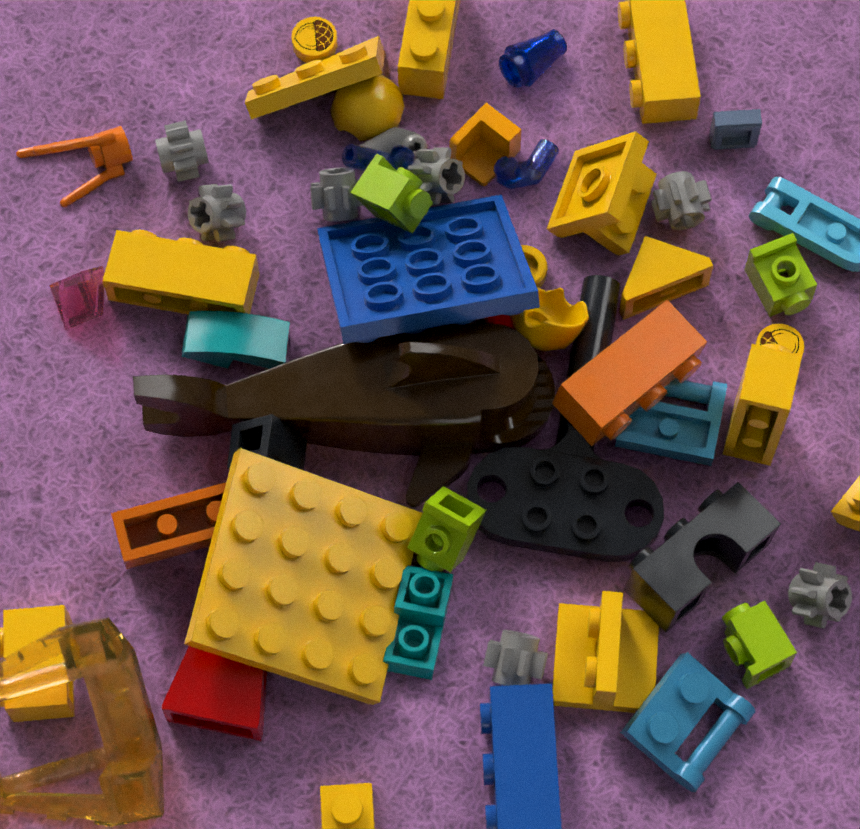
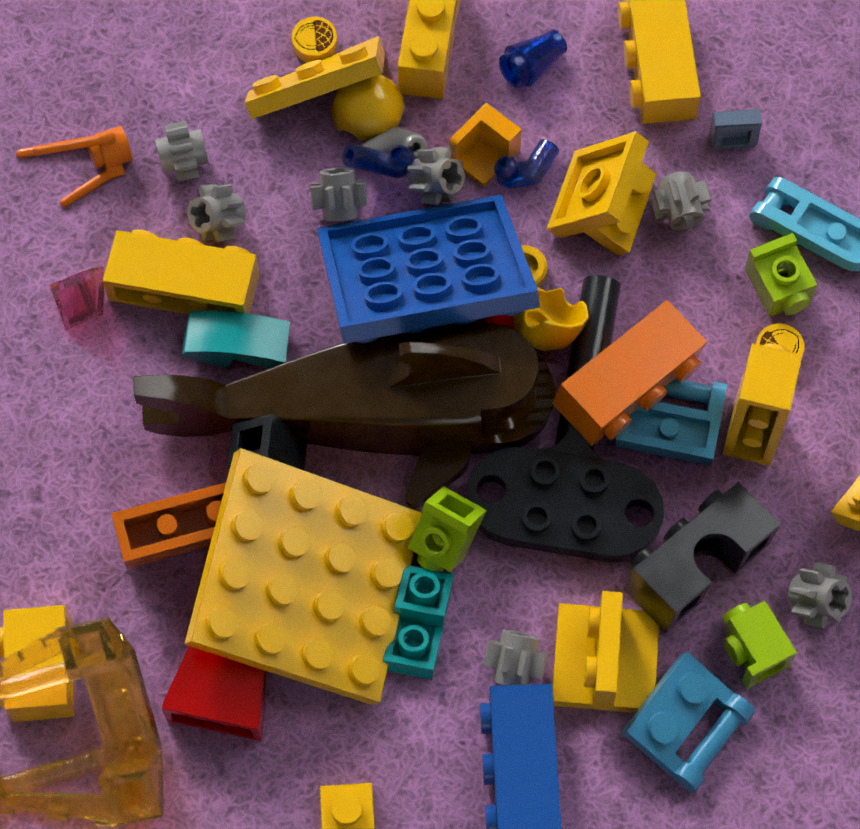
(392, 194): lime brick -> none
(662, 274): yellow slope -> none

